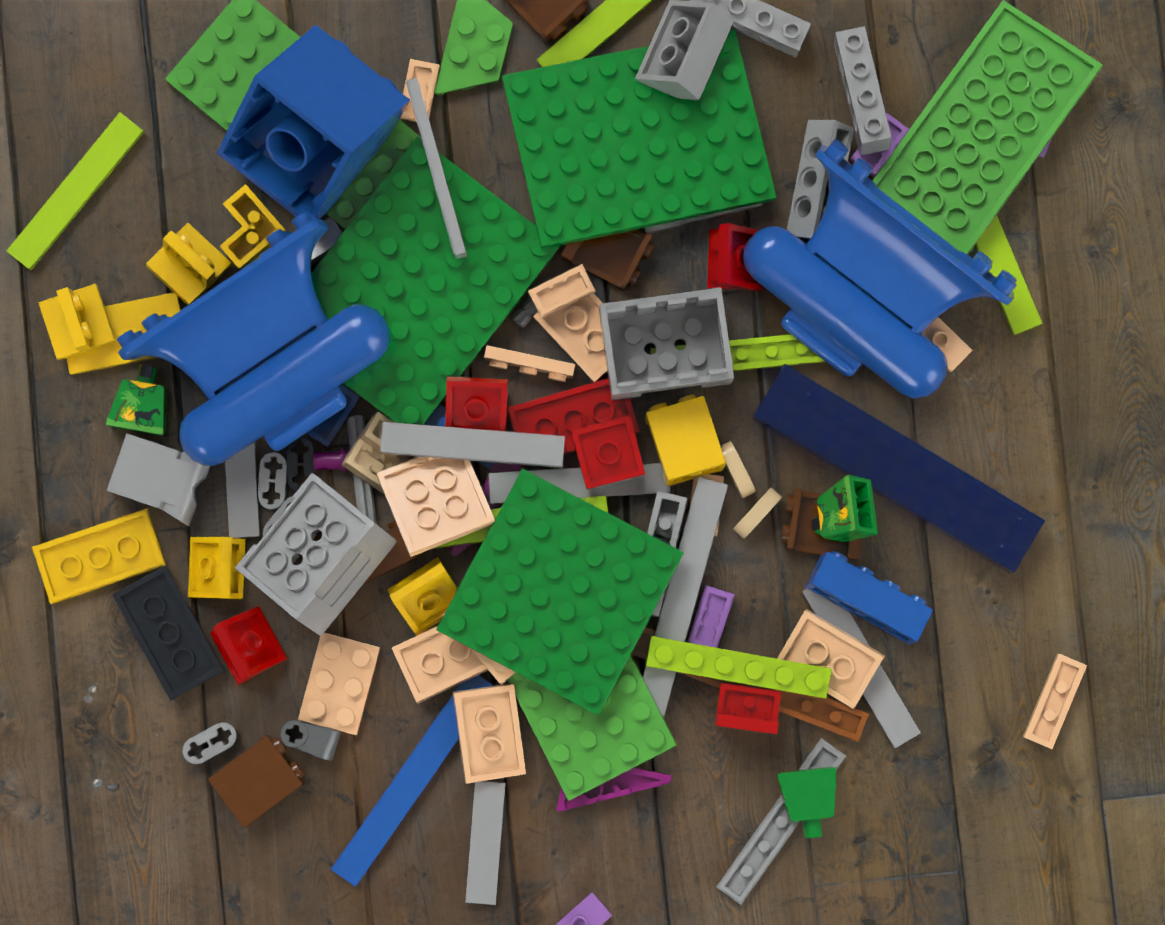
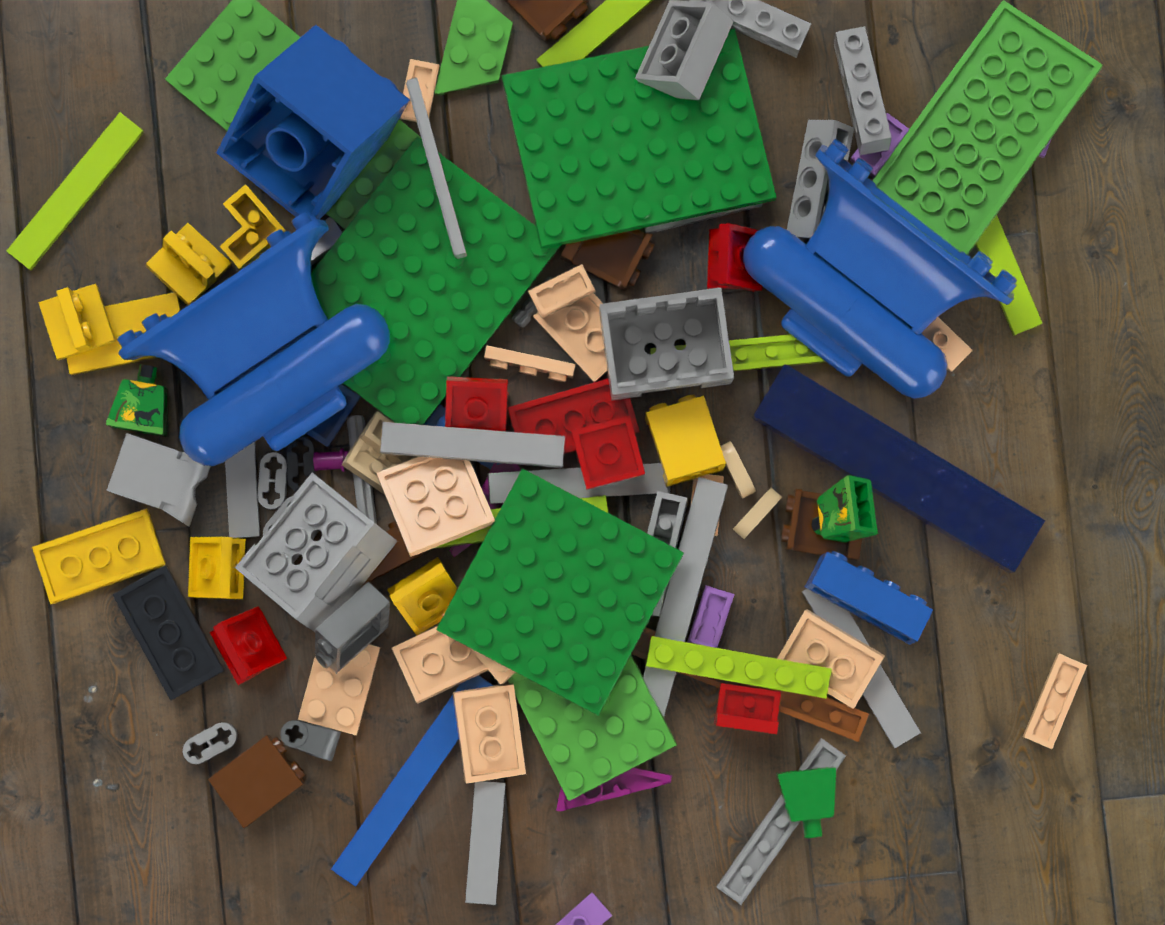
(351, 628): none -> dark grey window

